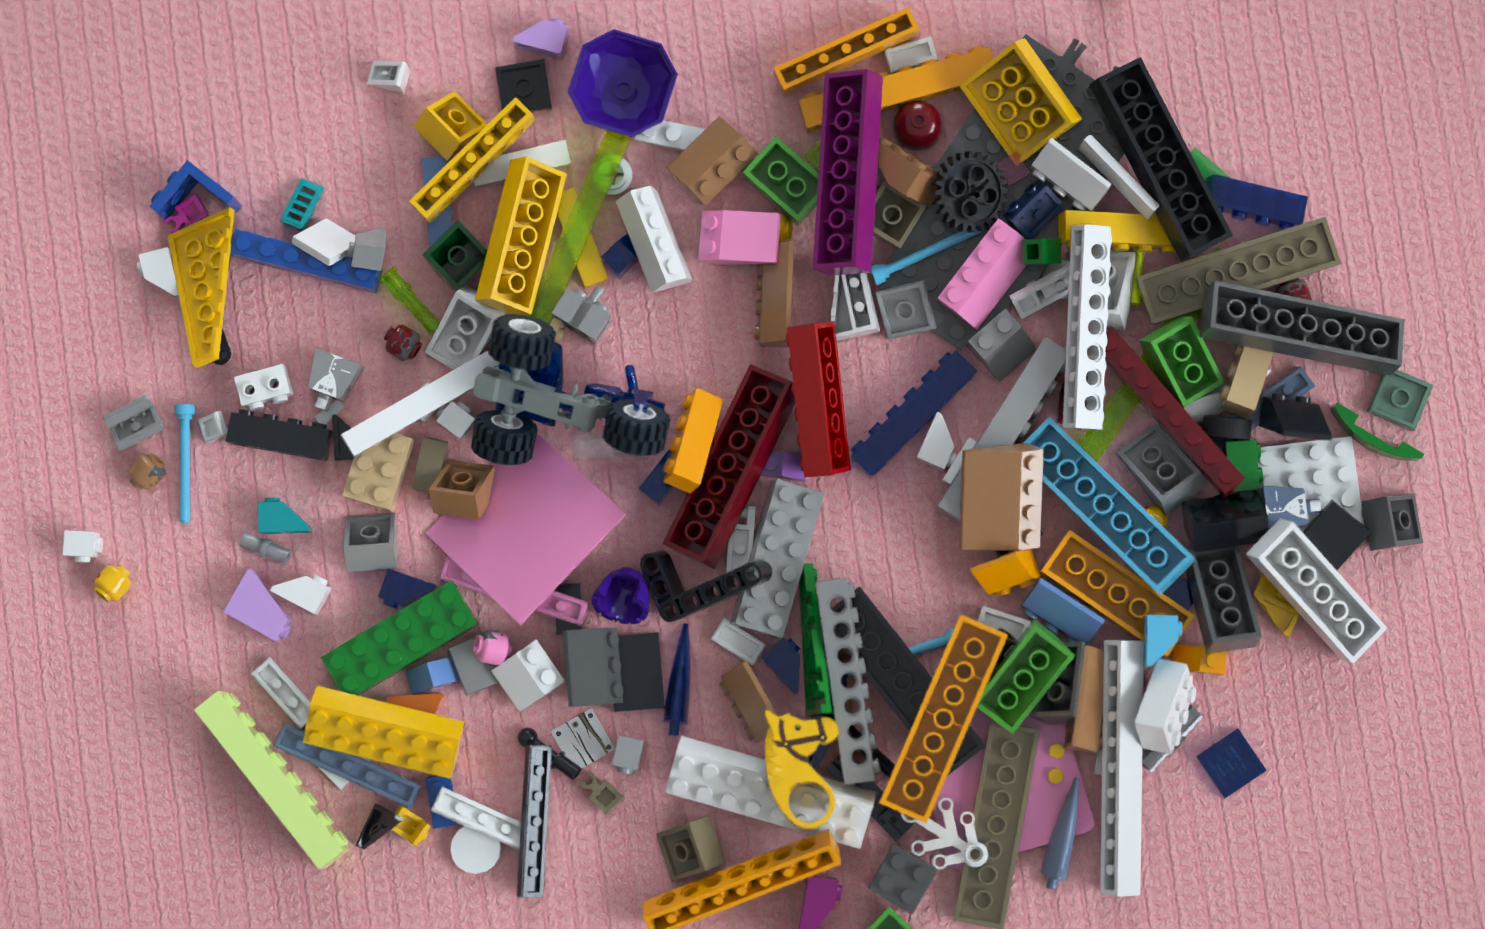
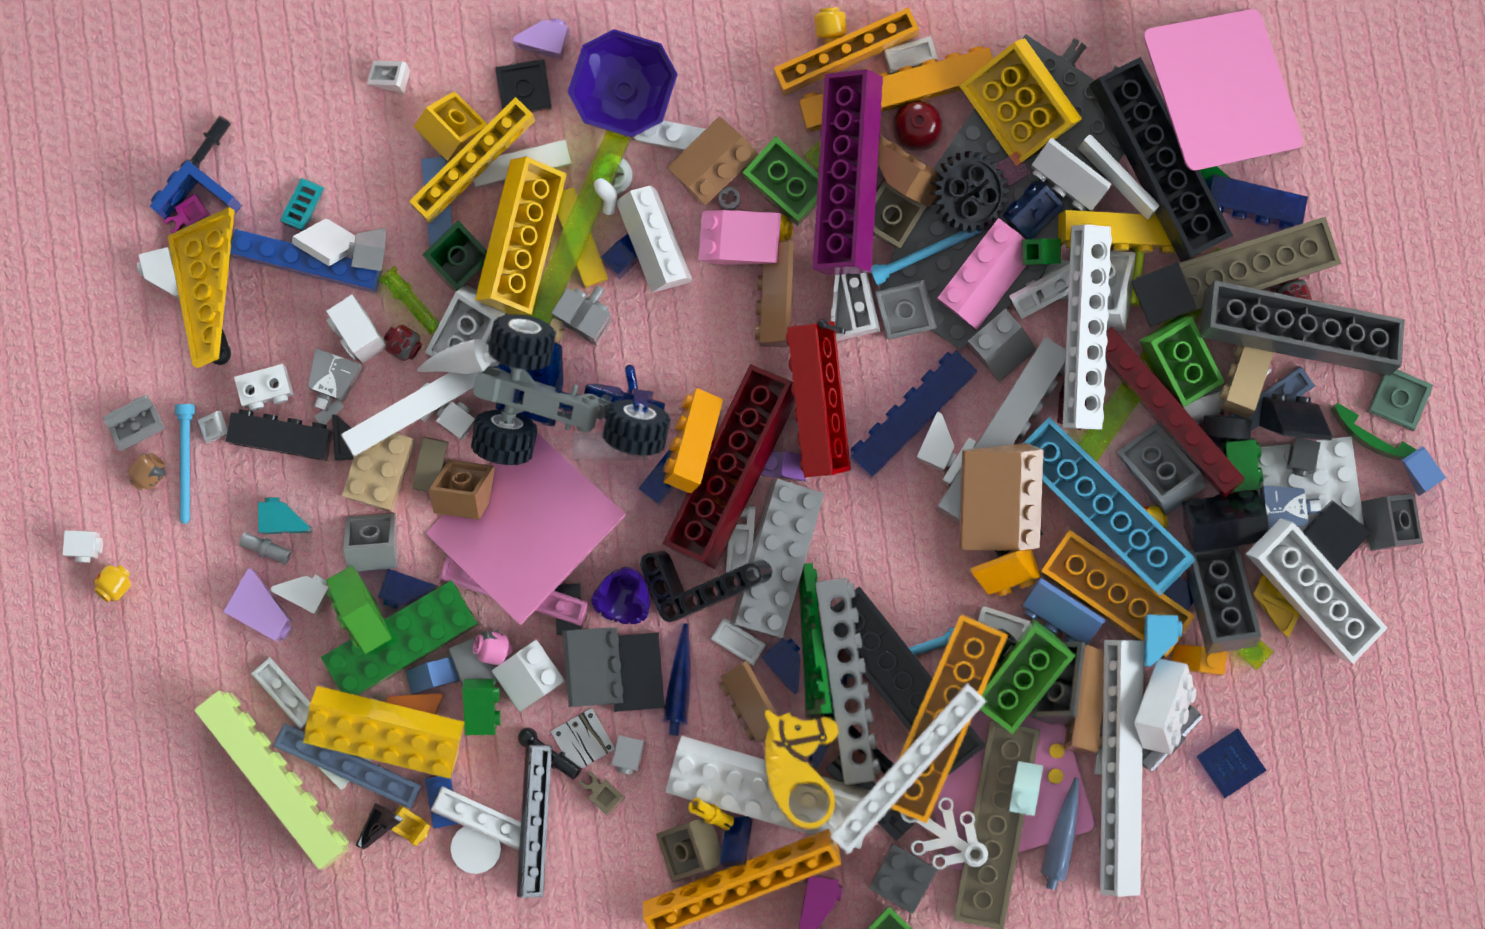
(213, 136): none -> black pin
(355, 329): none -> white brick
(357, 610): none -> bright green brick
(461, 358): none -> white piece
(480, 706): none -> green brick
(607, 194): none -> white arm
(711, 814): none -> yellow pin
(725, 192): none -> light grey bush
(736, 842): none -> clear blue tile
(822, 324): none -> black hinge
(830, 24): none -> yellow head
(907, 768): none -> white tile
(1026, 788): none -> light aqua slope
(1163, 294): none -> black tile
(1223, 89): none -> bright pink piece
(1256, 655): none -> clear neon green plate
(1303, 456): none -> dark grey brick
(1422, 471): none -> medium blue slope

